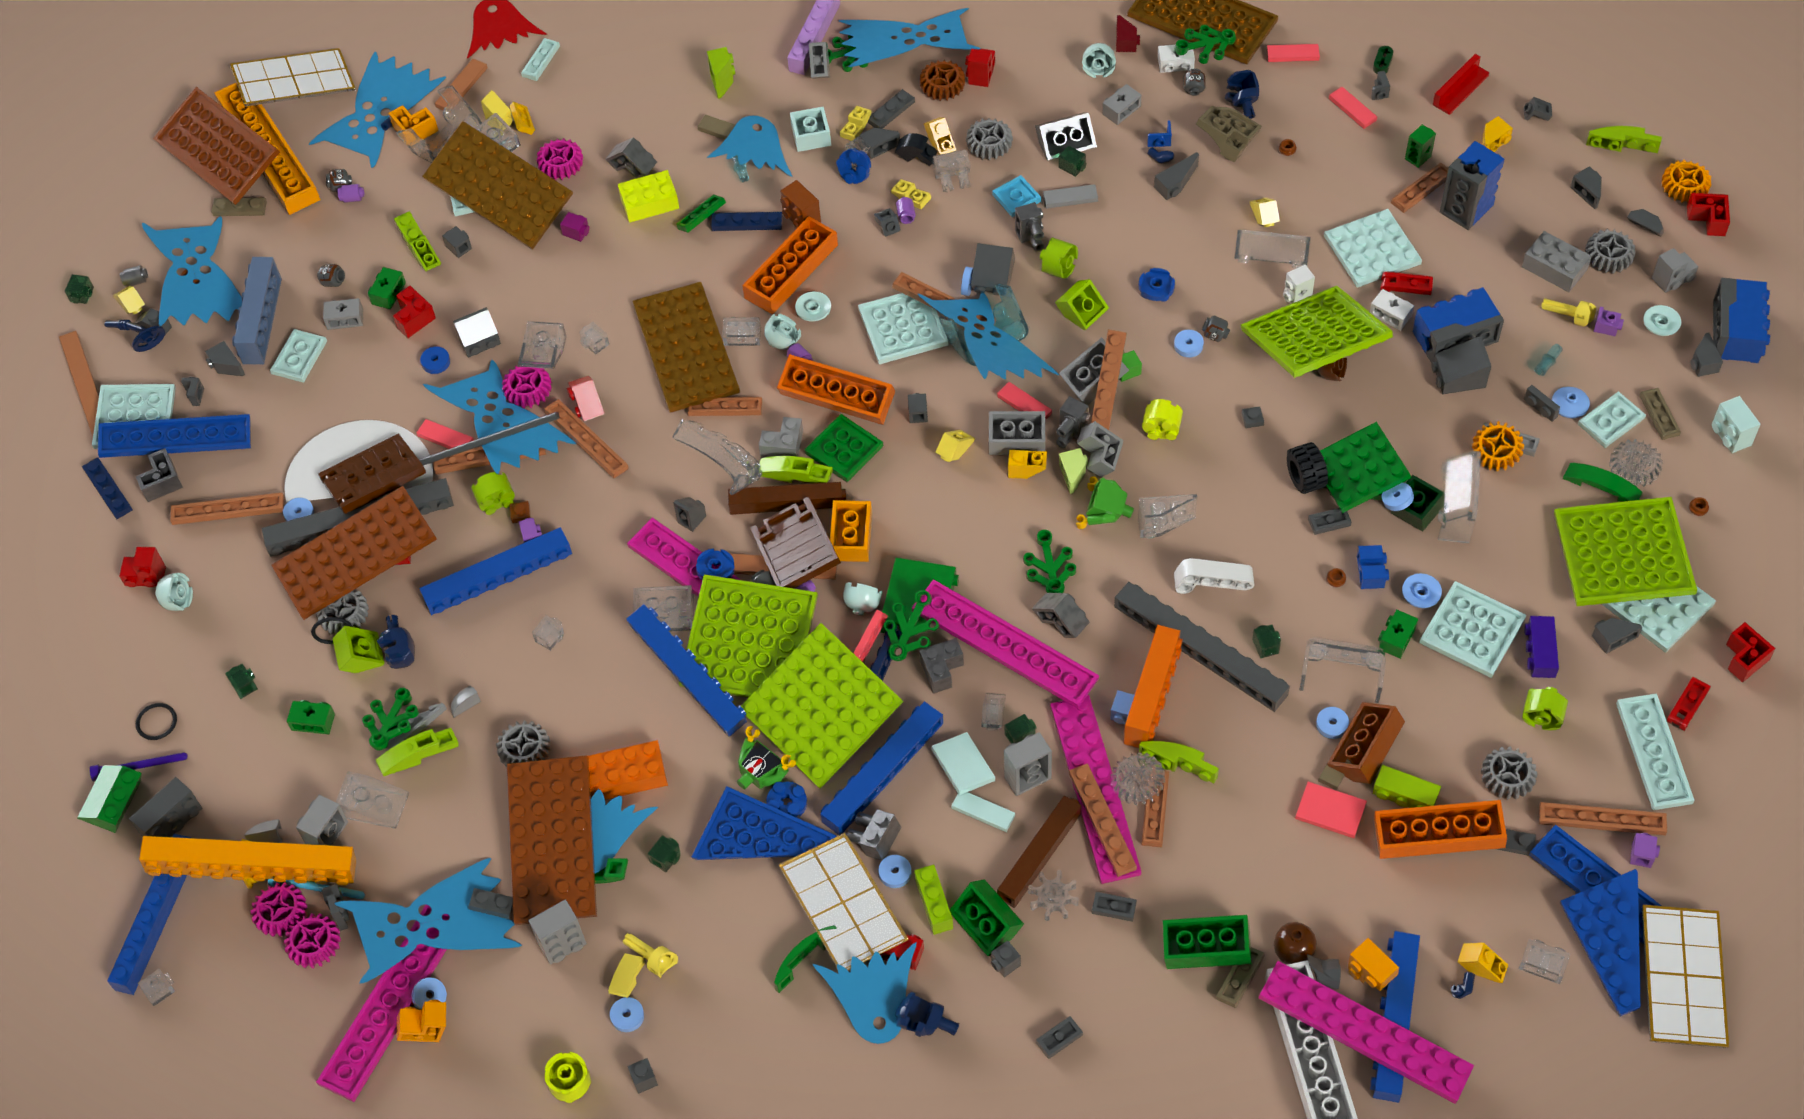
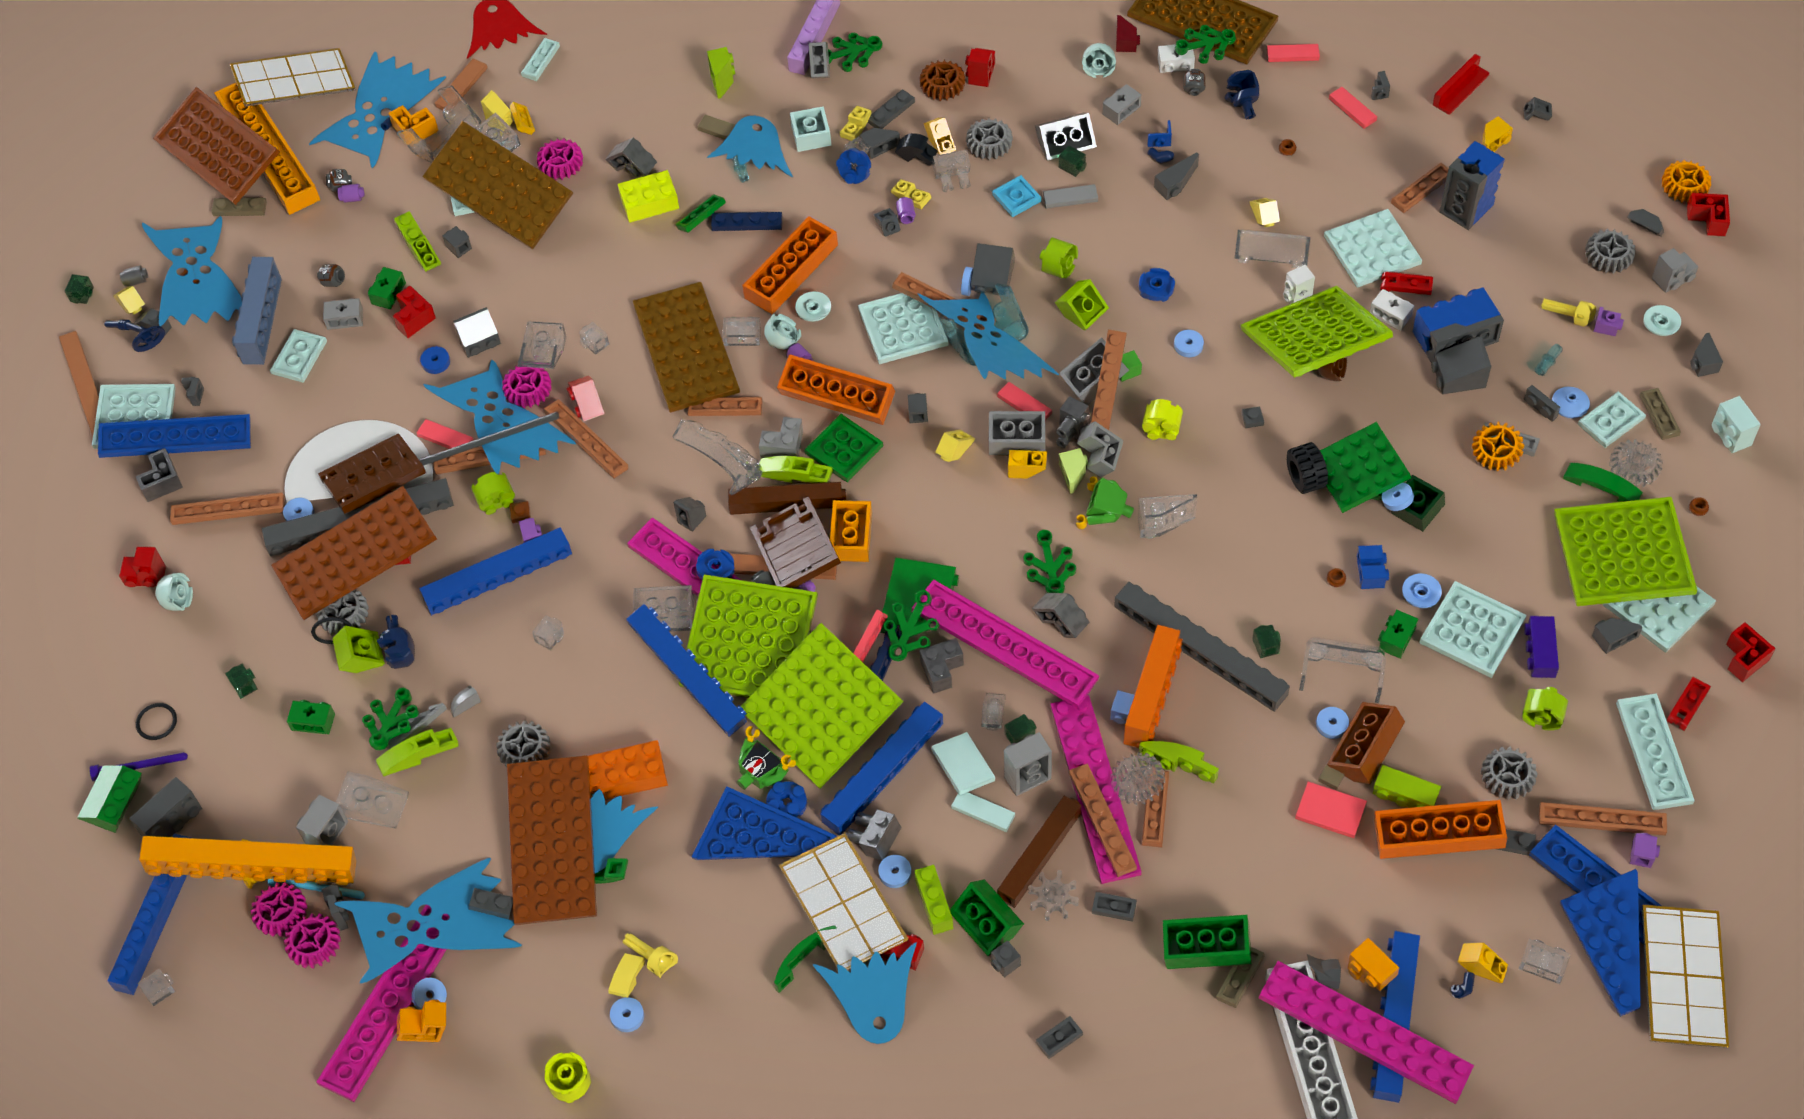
(107, 488): dark blue plate -> none
(223, 360): dark grey slope -> none
(265, 832): light grey brick -> none
(557, 932): light grey brick -> none
(574, 226): magenta brick -> none
(642, 1075): dark grey brick -> none
(664, 853): clear green brick -> none
(799, 203): dark orange brick -> none
(861, 598): light aqua cylinder -> none
(874, 39): dark azure piece -> none
(923, 1017): dark blue piece -> none
(1029, 225): flat silver brick -> none
(1212, 574): white beam -> none
(1215, 328): dark grey head -> none
(1229, 130): dark tan slope -> none
(1294, 942): reddish brown cylinder -> none
(1329, 521): dark grey plate -> none
(1383, 60): dark green beam -> none
(1420, 146): green brick -> none
(1460, 497): clear windscreen -> none
(1556, 261): light grey brick -> none
(1588, 186): dark grey slope -> none
(1616, 137): lime slope -> none
(1741, 319): blue piece -> none

